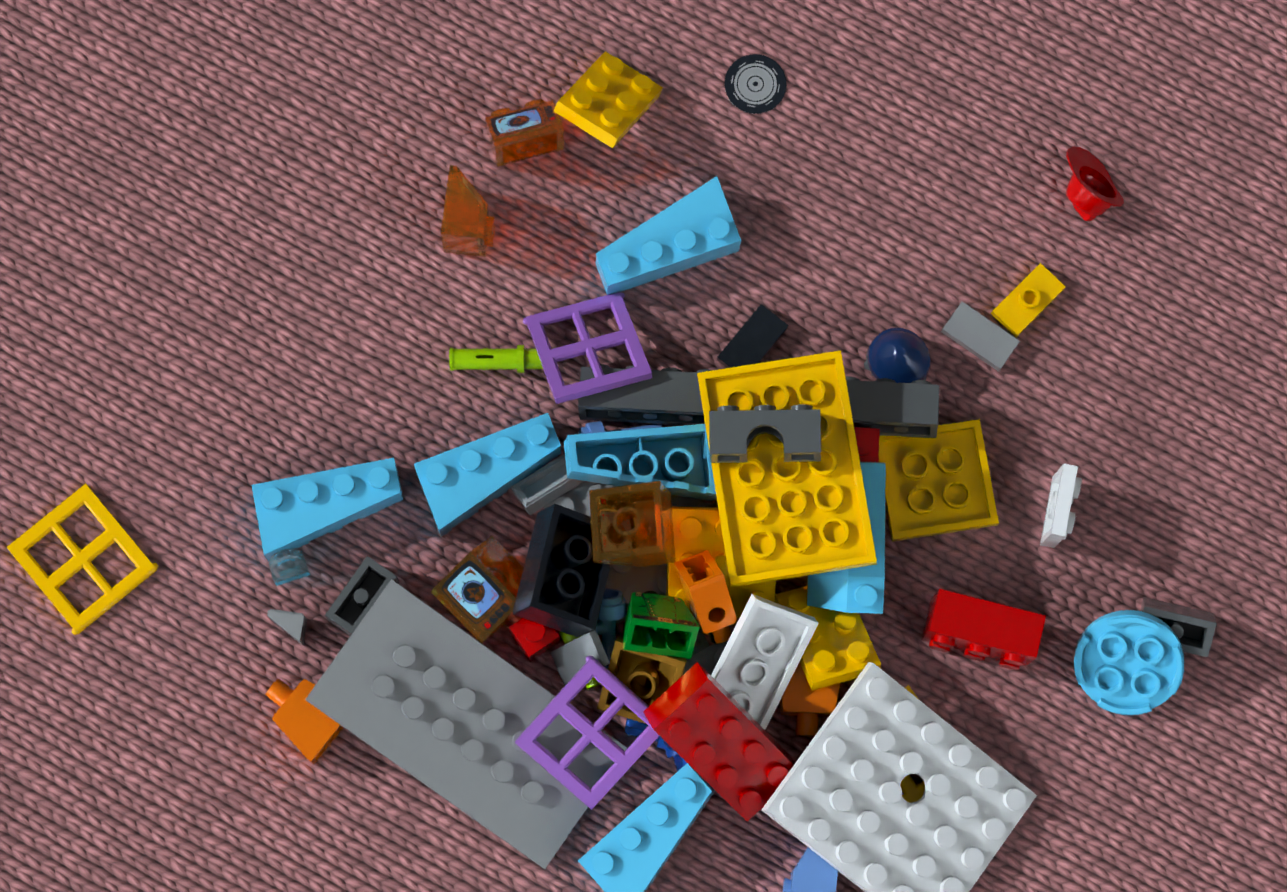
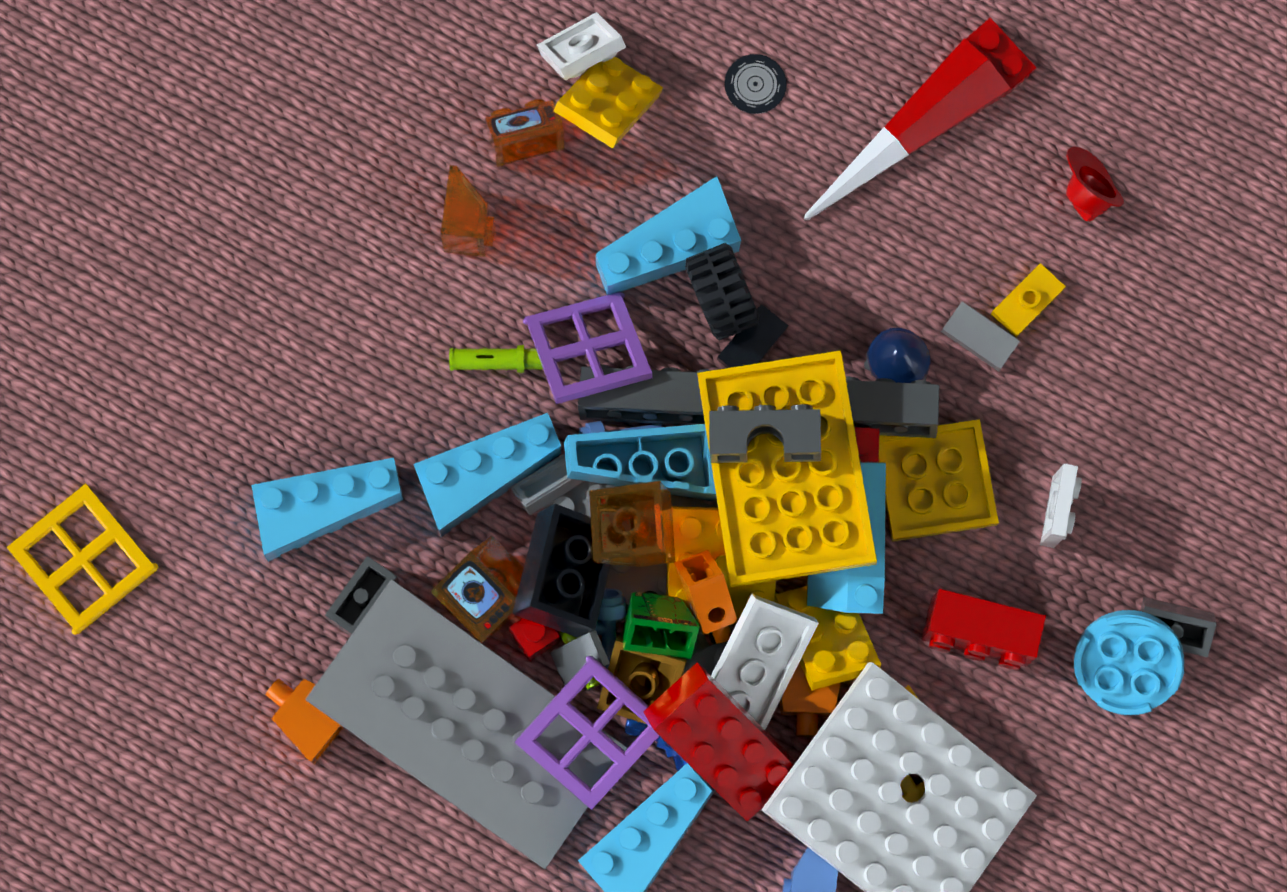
(288, 566): clear light blue tile -> none
(290, 622): light grey slope -> none
(581, 46): none -> white plate
(722, 291): none -> black tyre
(967, 81): none -> red plate

